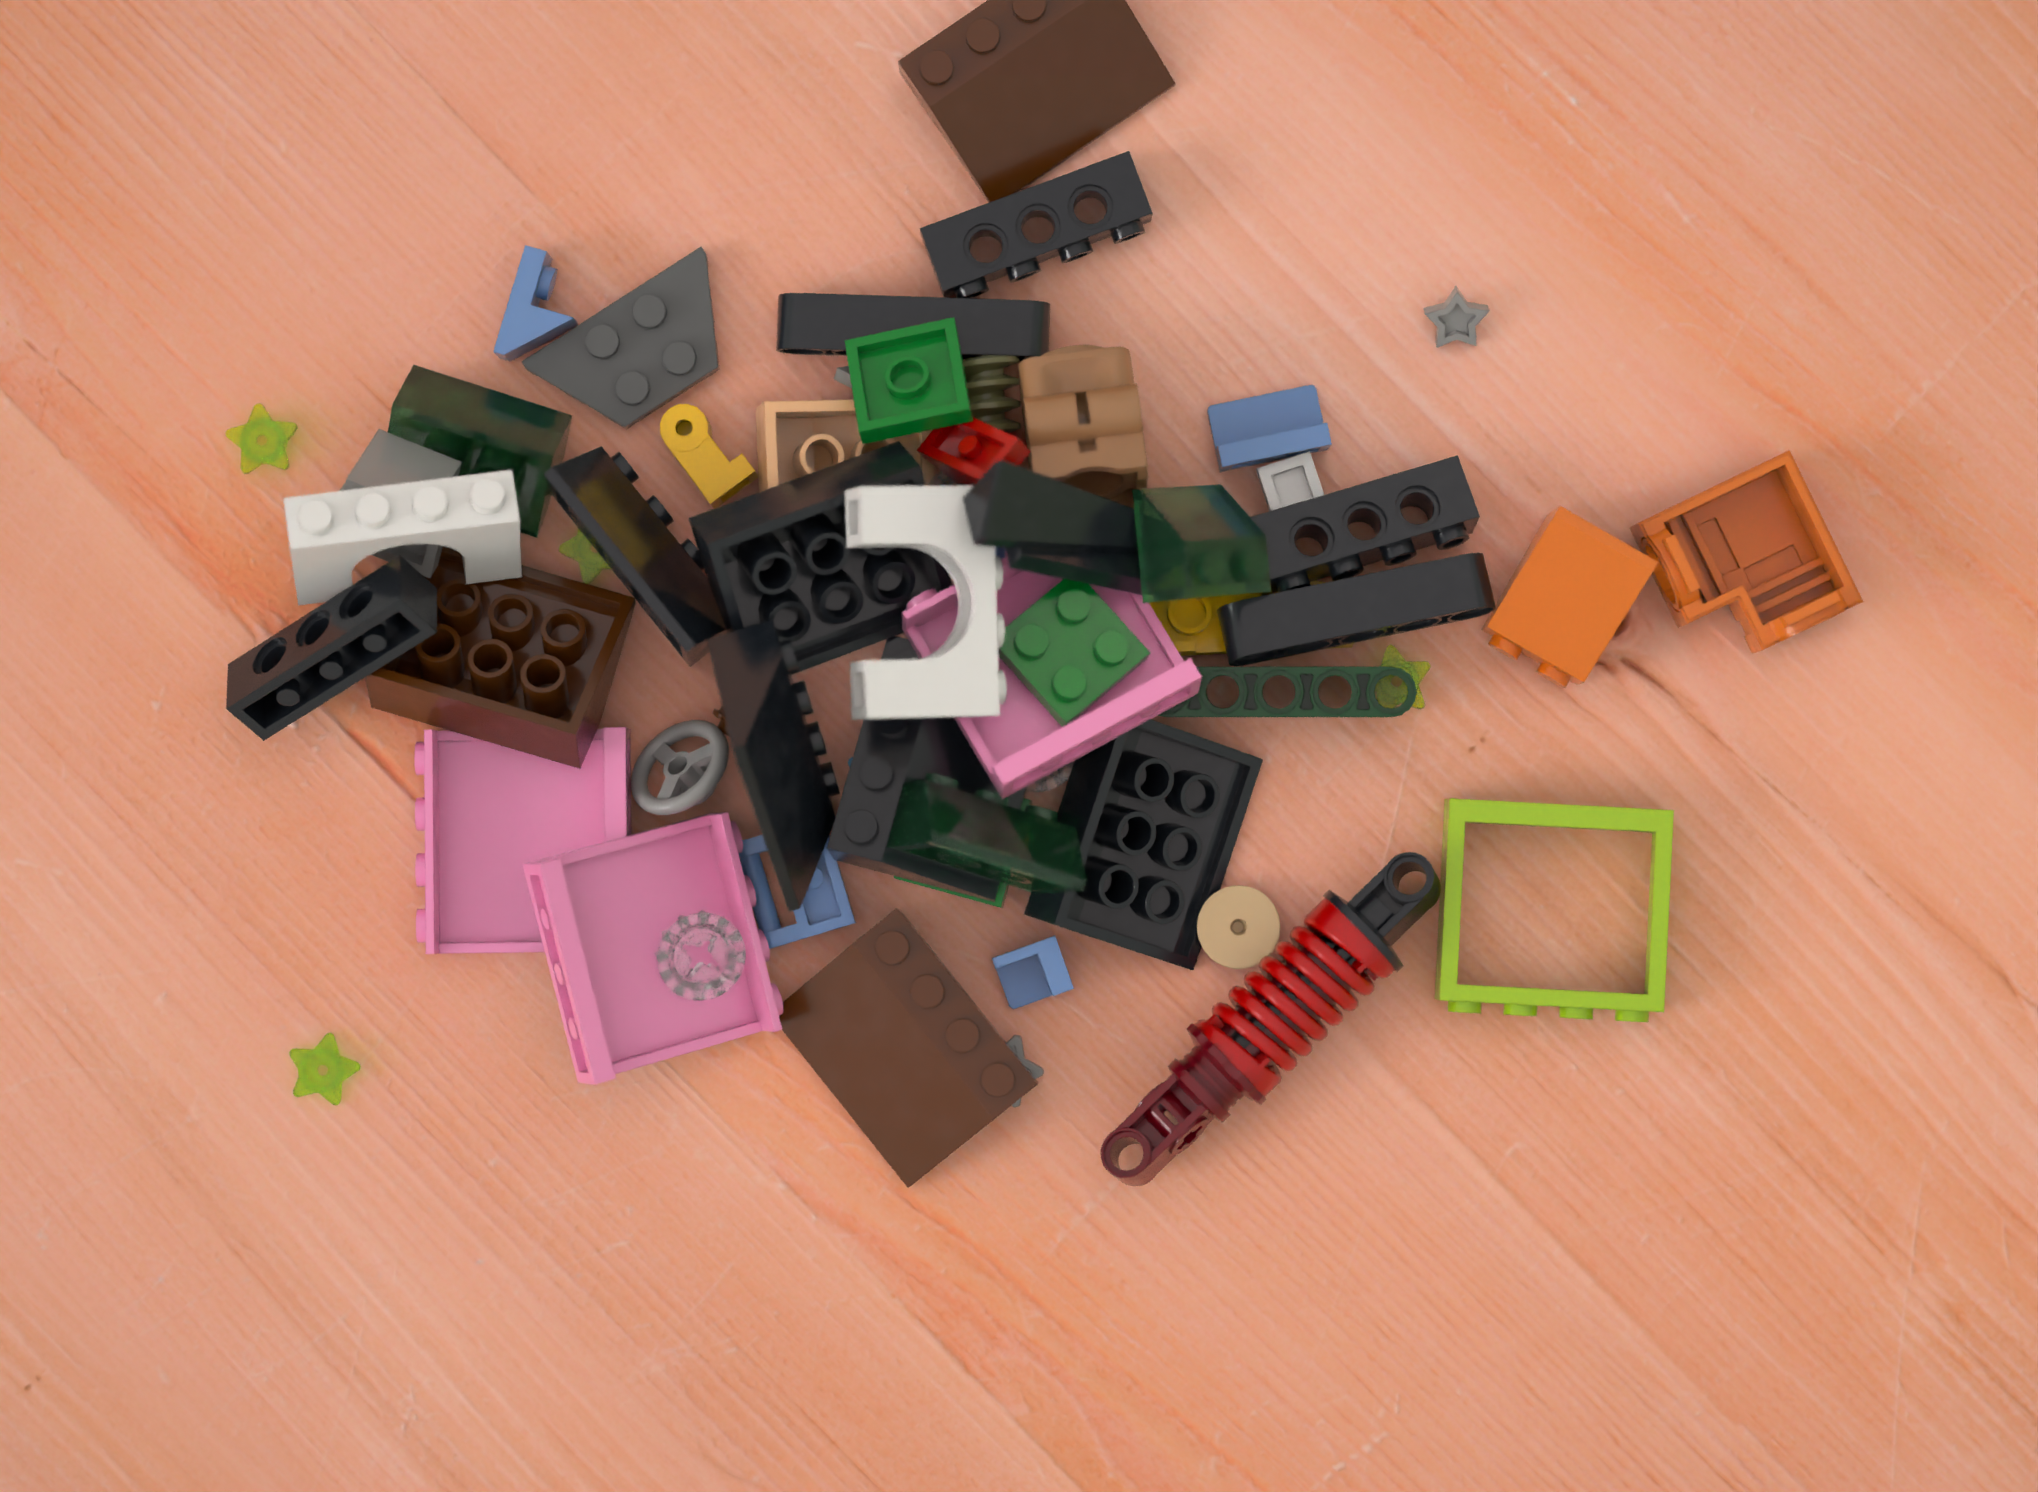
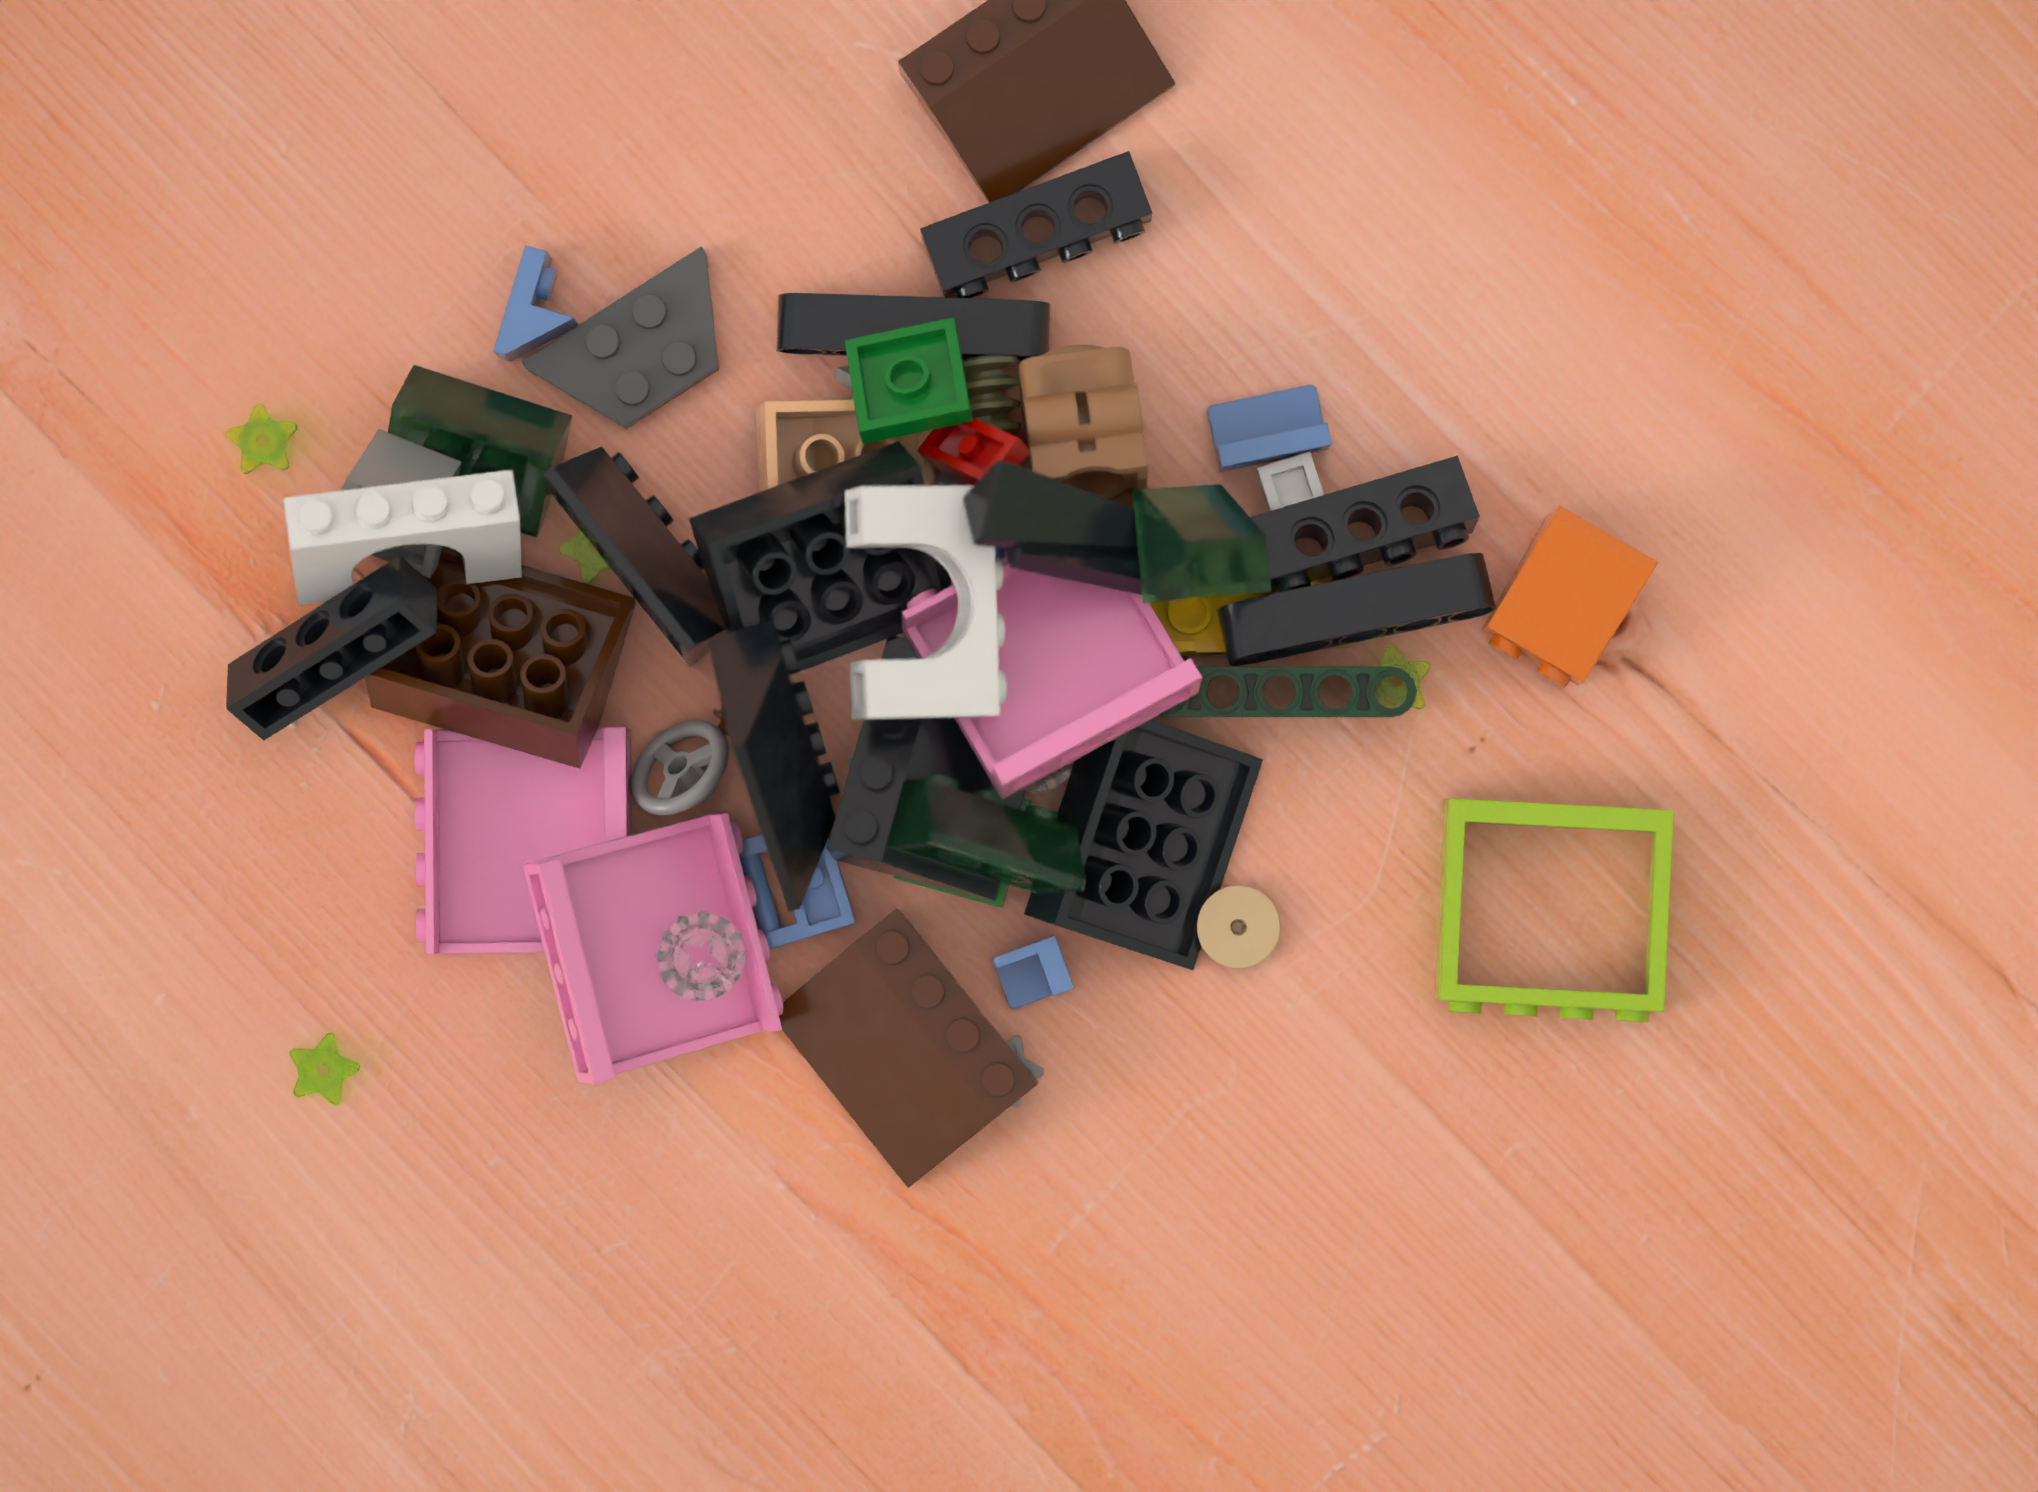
(691, 442): yellow leg -> none
(1070, 649): green plate -> none
(1242, 1045): piece -> none
(1456, 319): light grey piece -> none
(1753, 548): orange piece -> none

